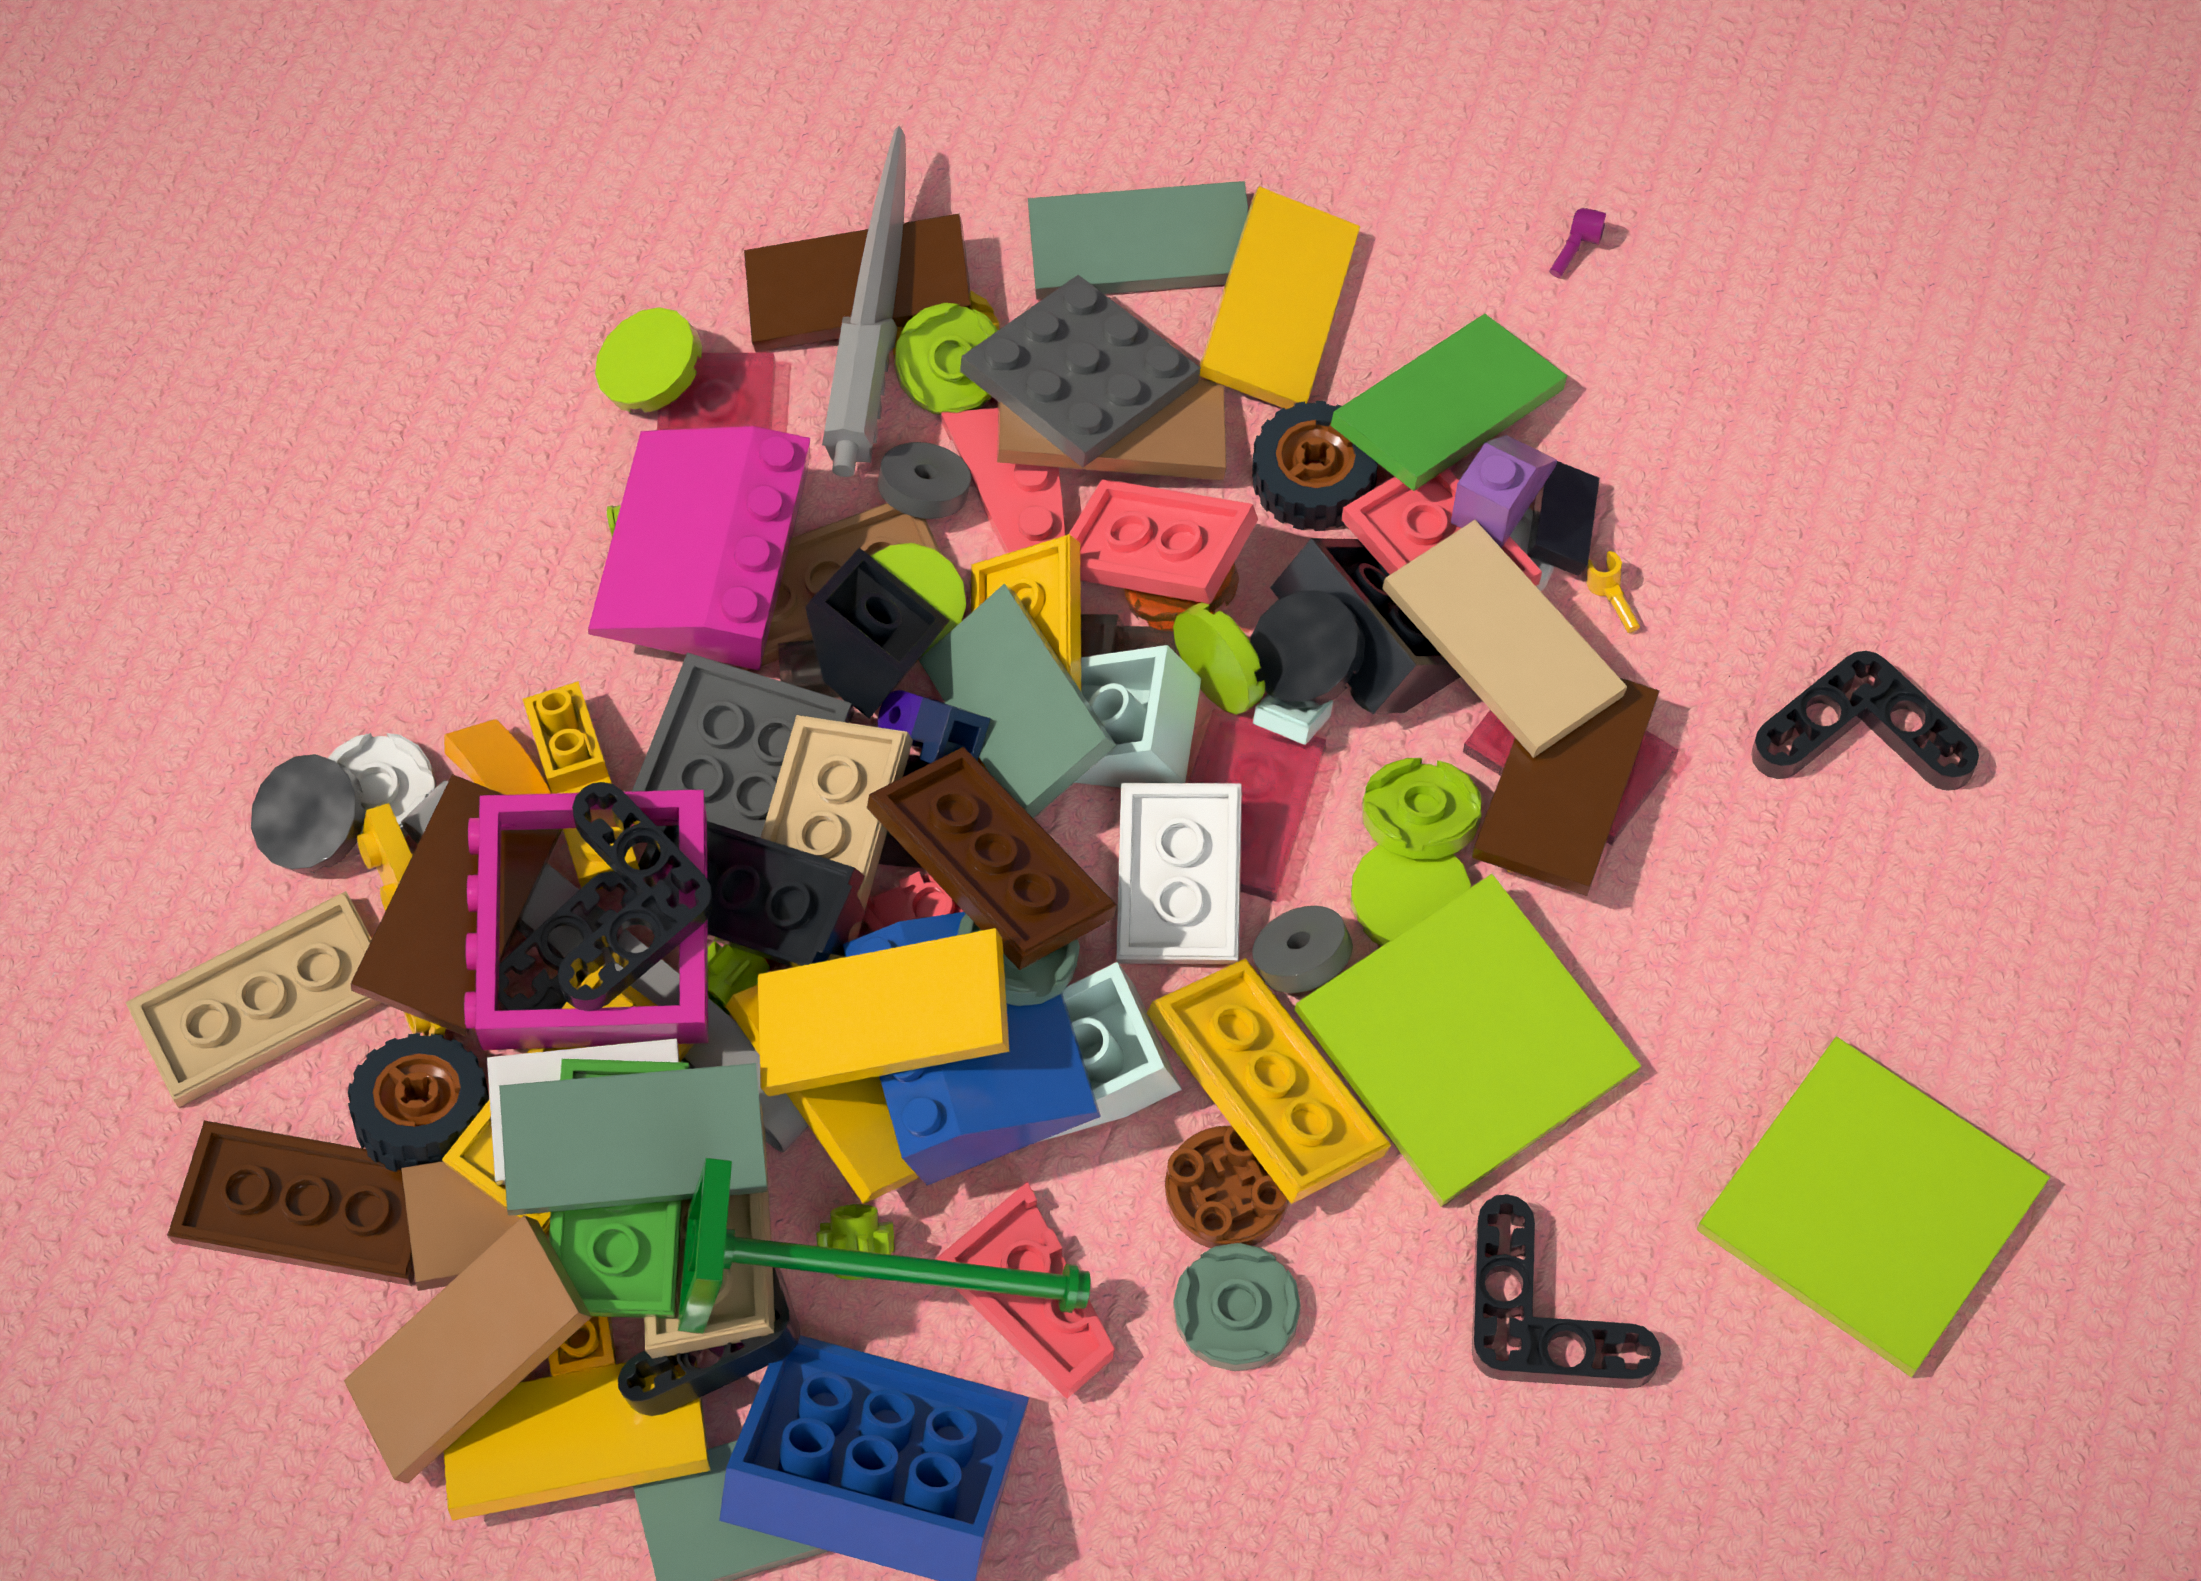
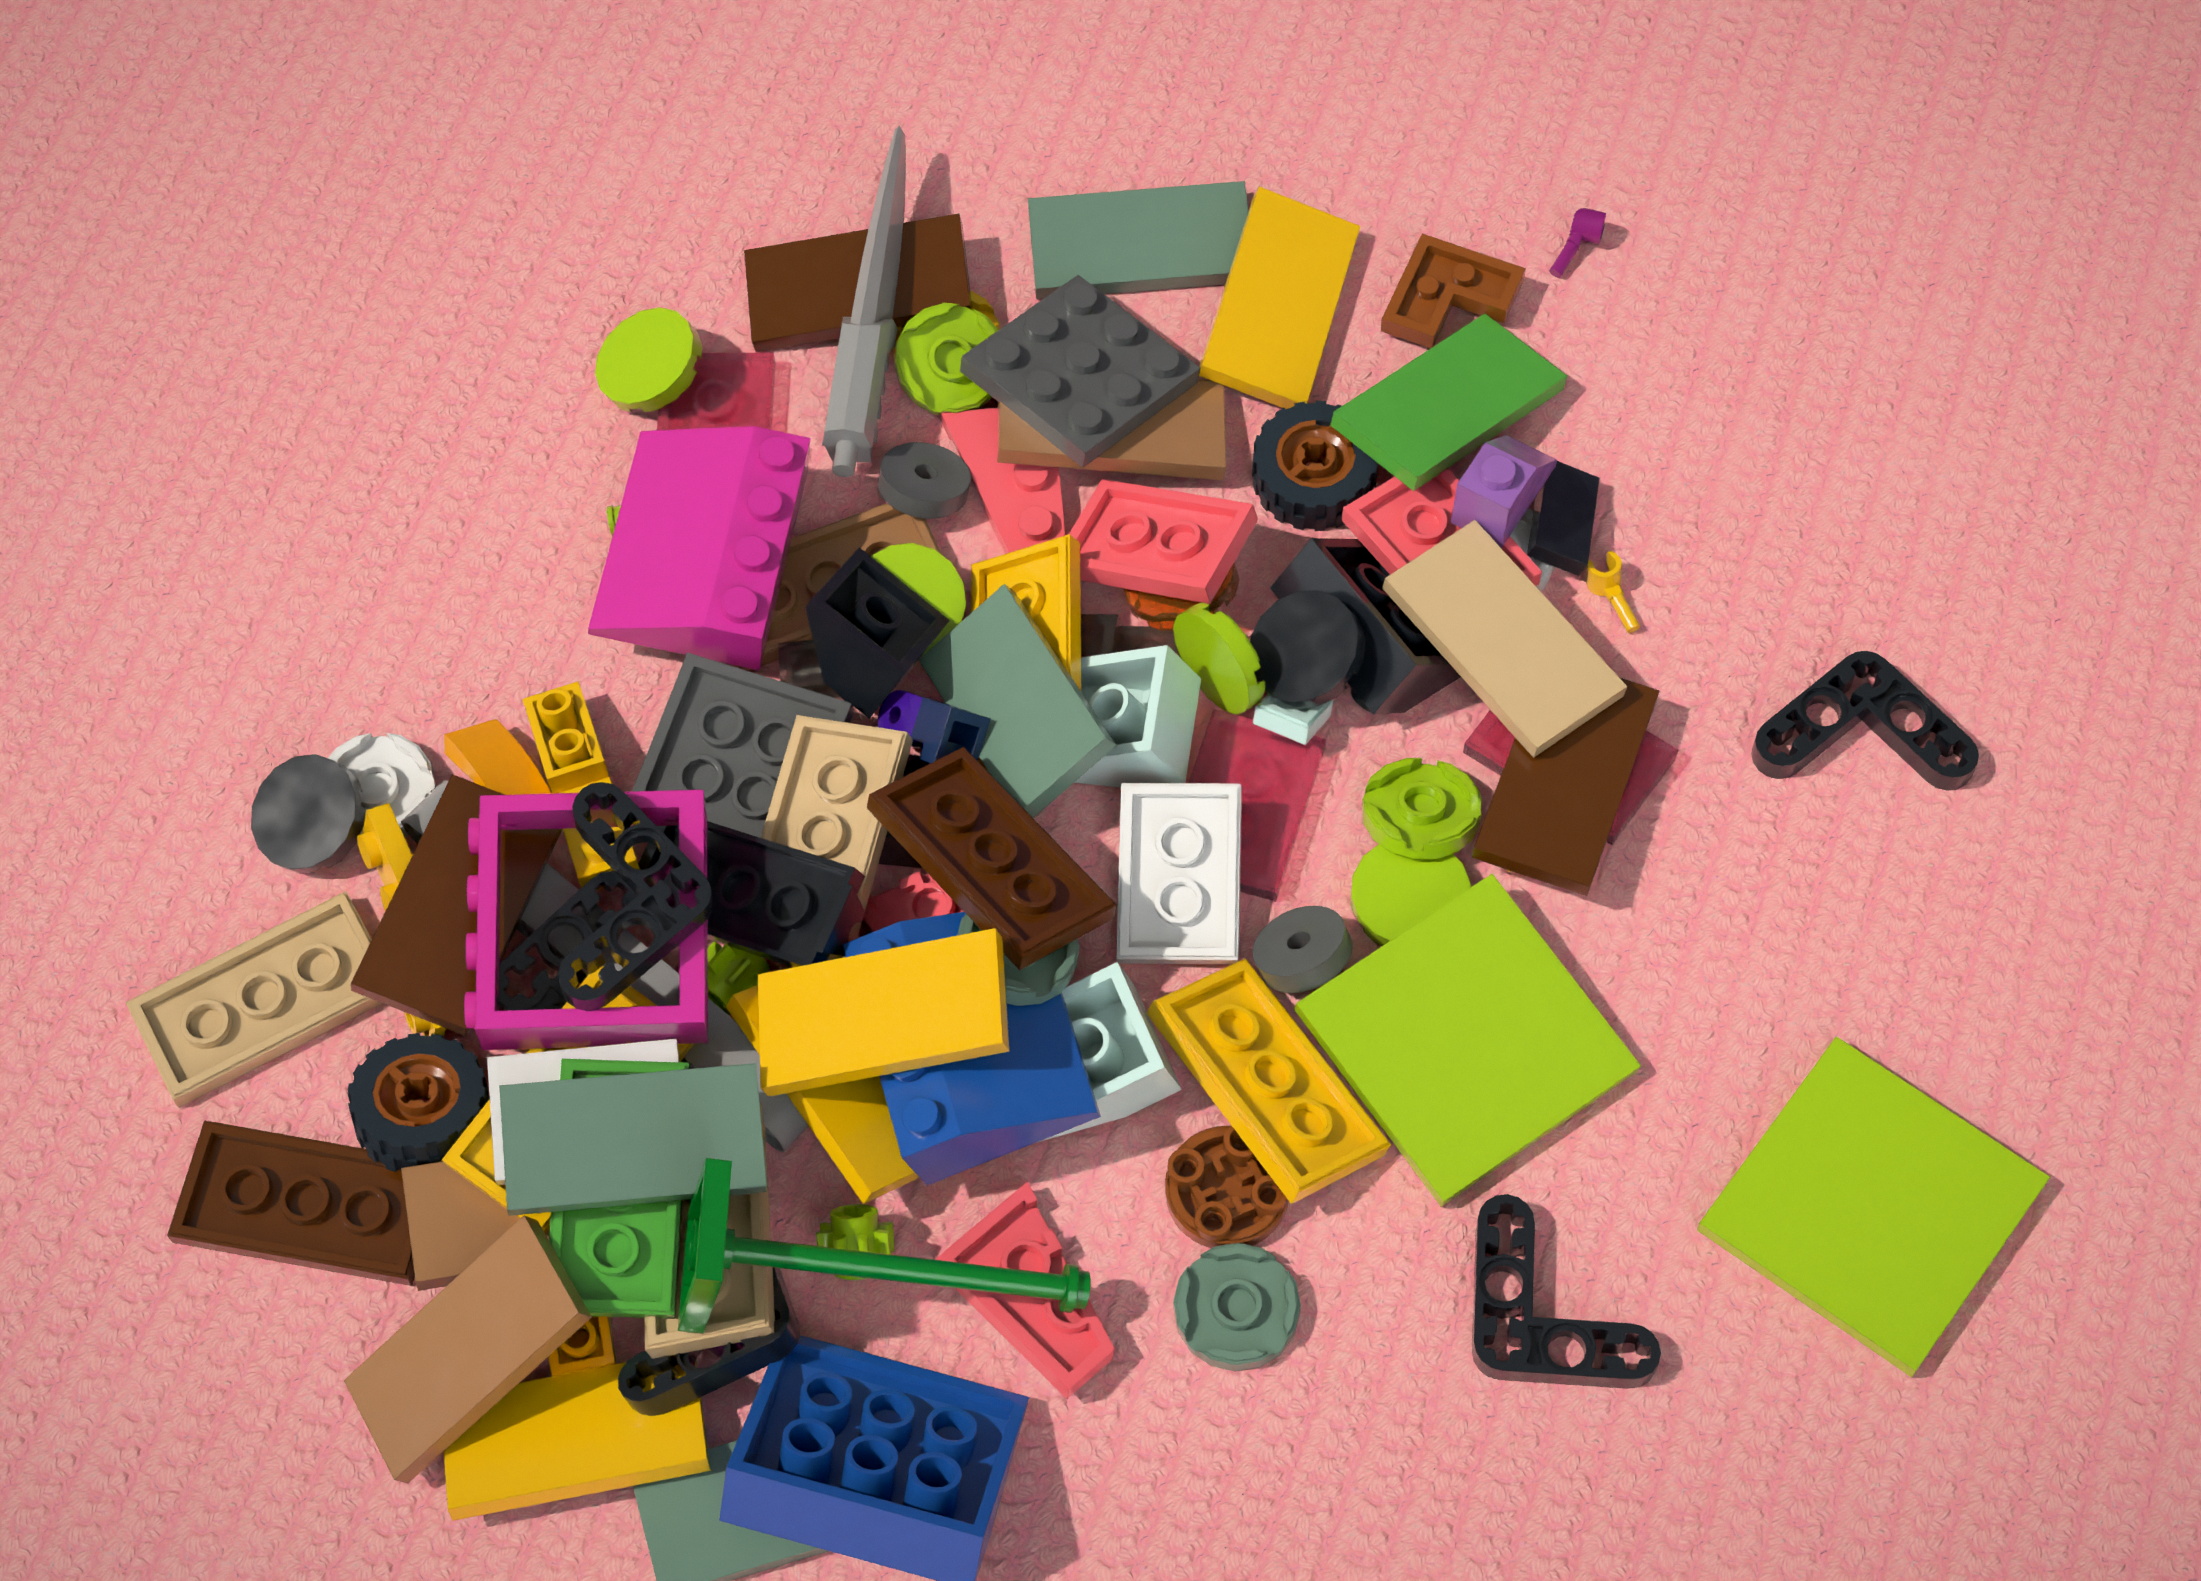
(1445, 277): none -> dark orange plate

